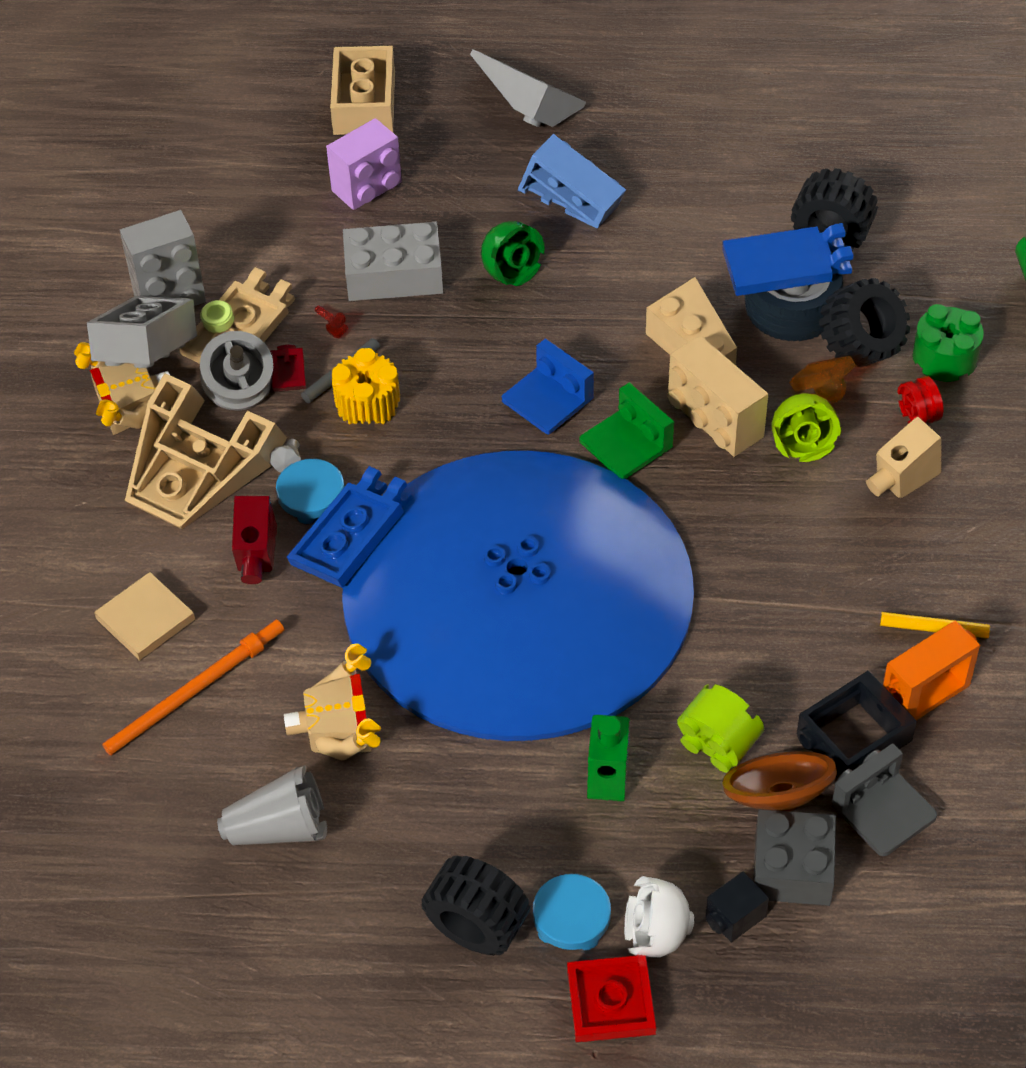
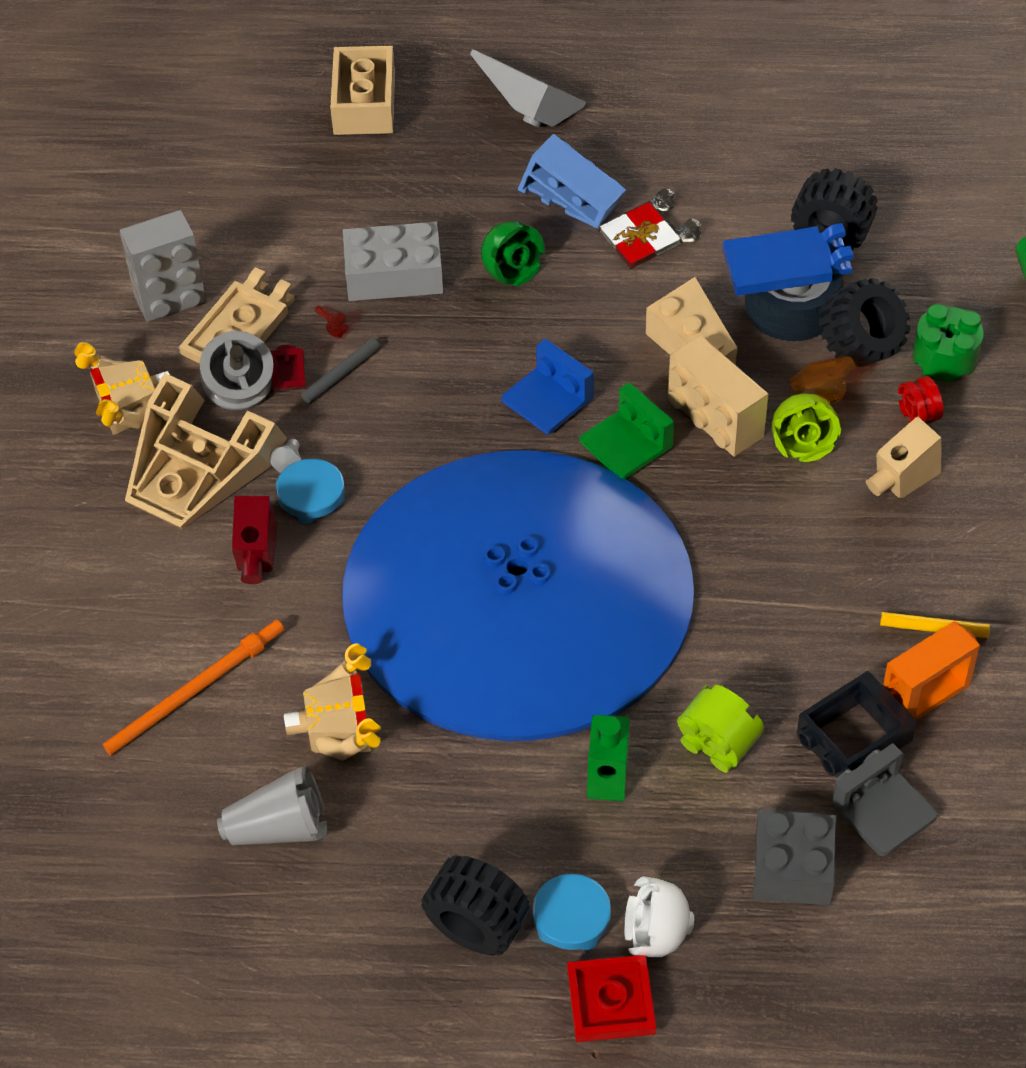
(141, 330): light grey brick -> none
(144, 616): tan tile -> none
(217, 316): yellowish green tile -> none
(350, 528): blue tile -> none
(364, 163): lavender brick -> none
(366, 388): yellow brick -> none
(647, 232): none -> flag
(736, 907): black brick -> none
(780, 780): dark orange dish -> none

